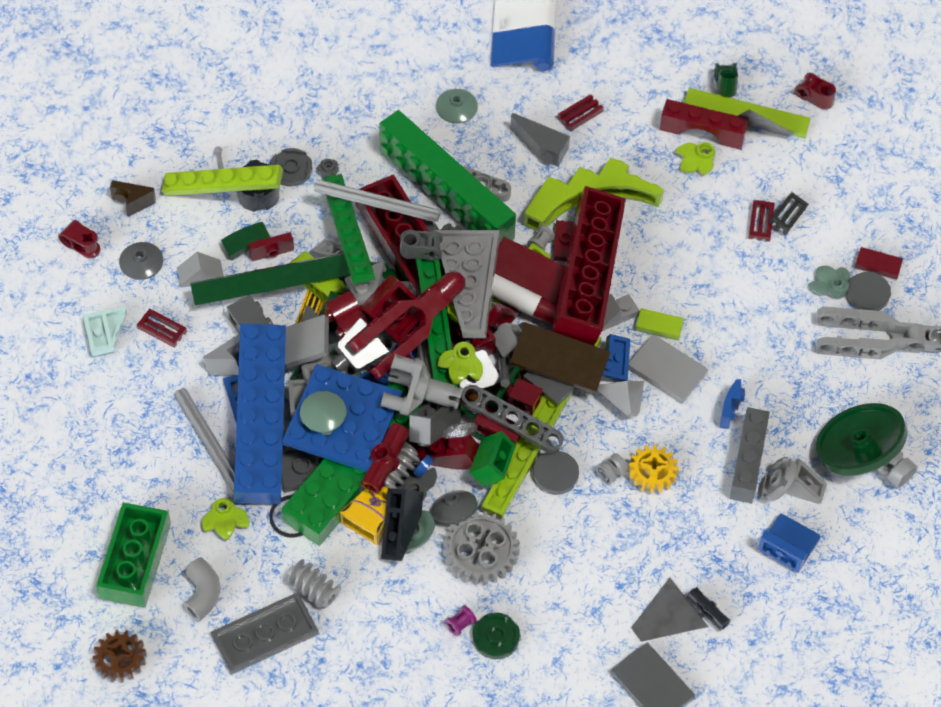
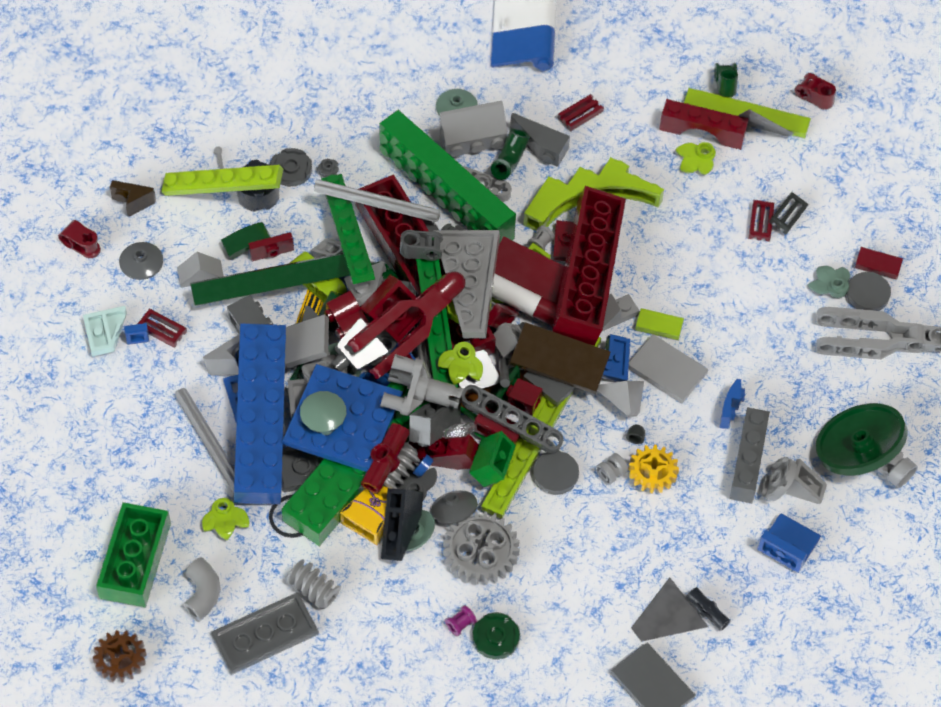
(136, 333): none -> blue tile
(473, 129): none -> light grey slope
(510, 154): none -> dark green cylinder
(636, 434): none -> pearl dark grey hinge

